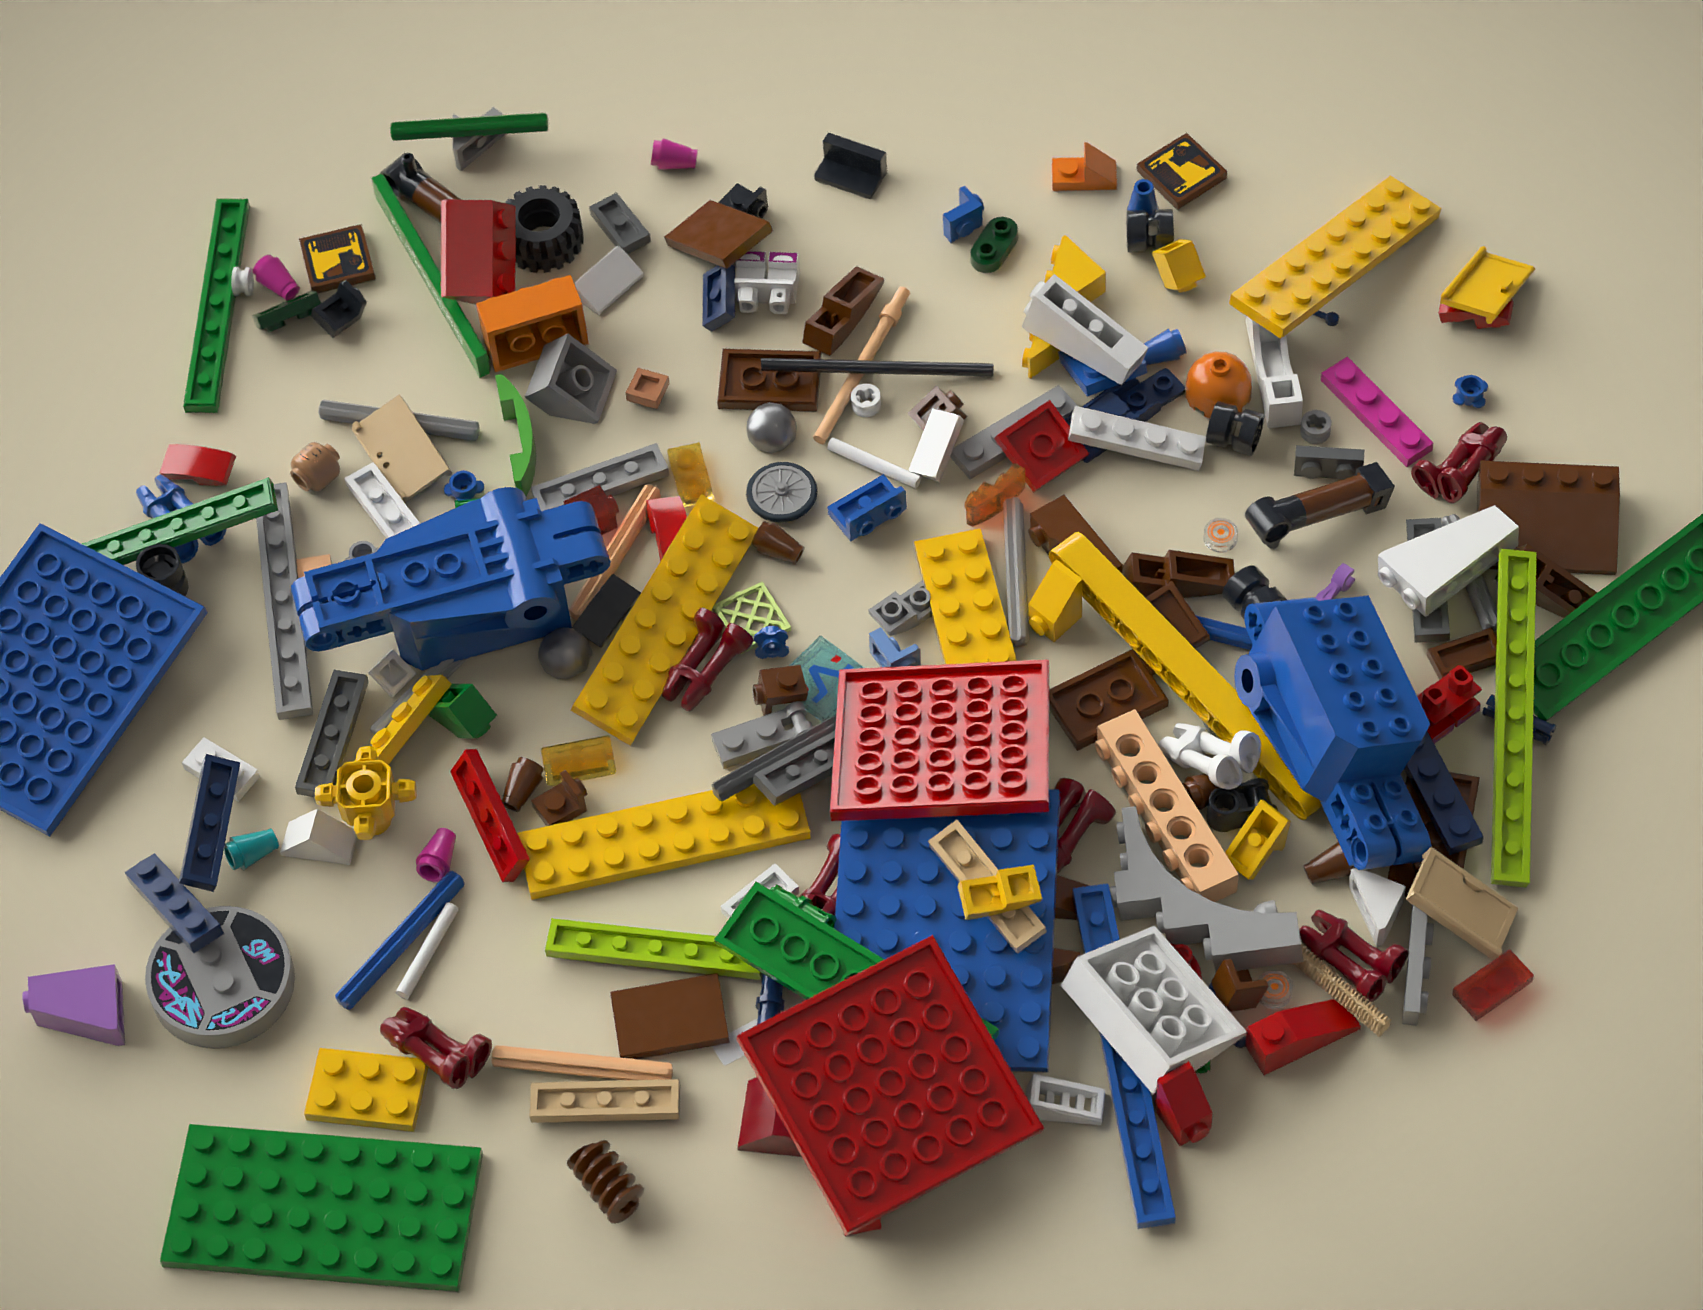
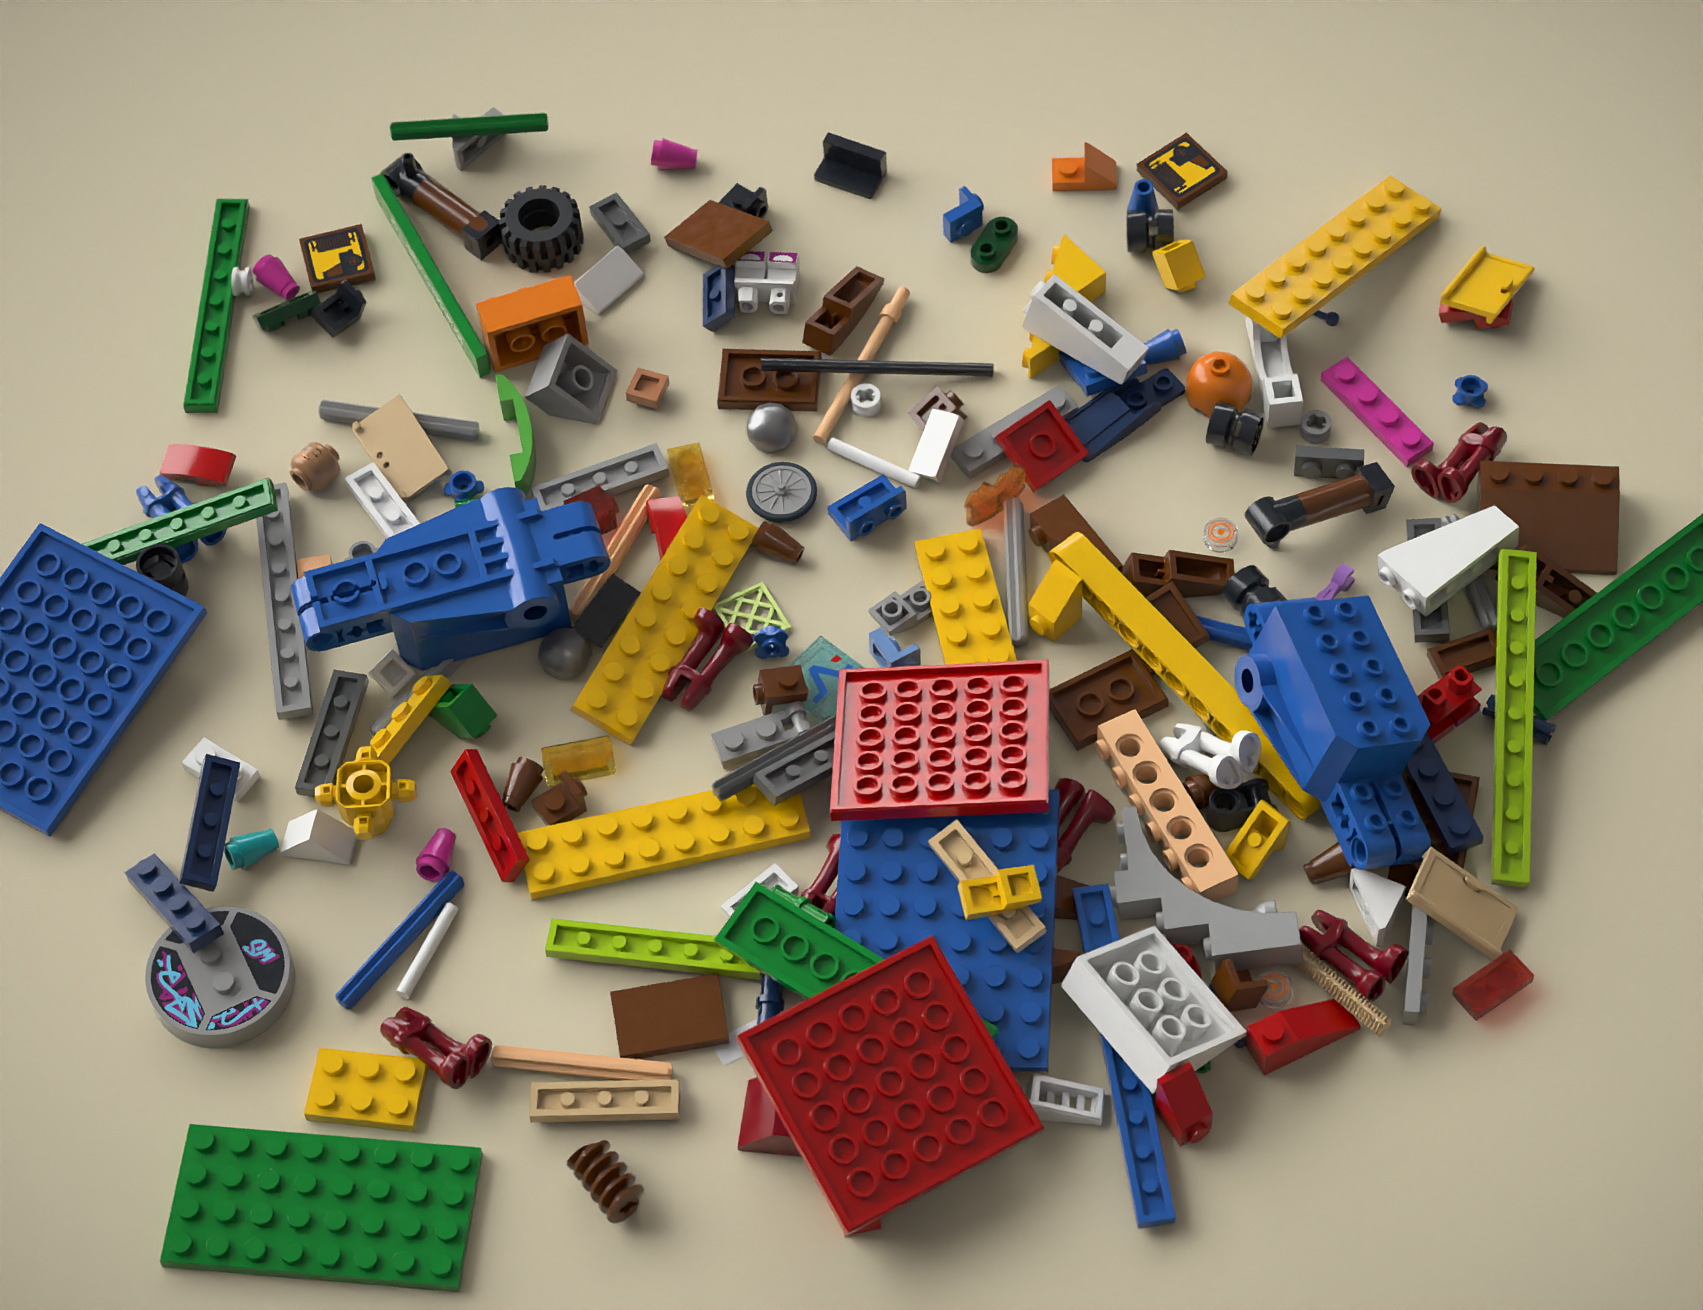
(79, 1003): medium lavender slope -> none
(477, 249): red slope -> none
(1137, 438): white plate -> none

